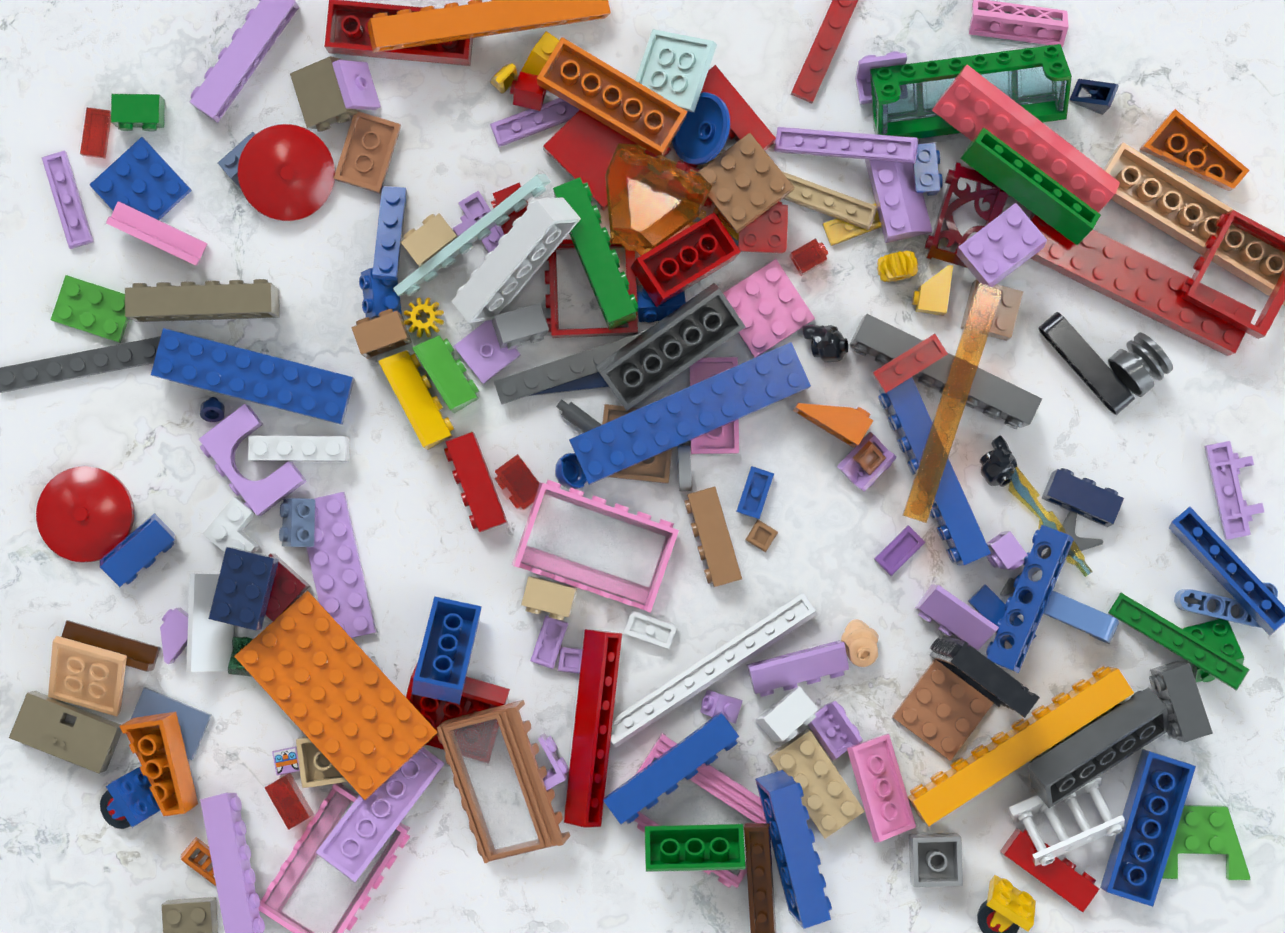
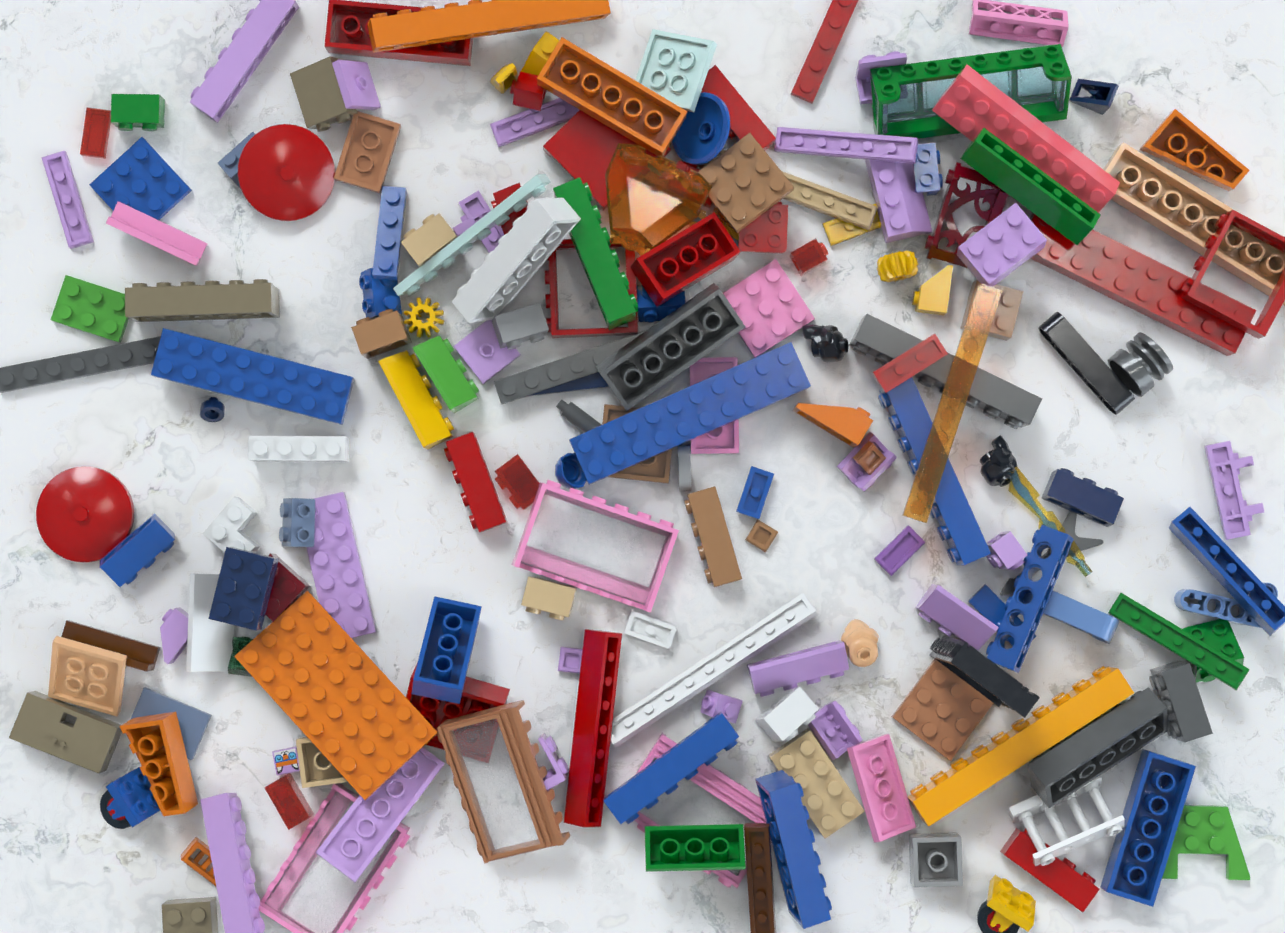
(222, 444): lavender arch -> none
(549, 642): lavender plate -> none

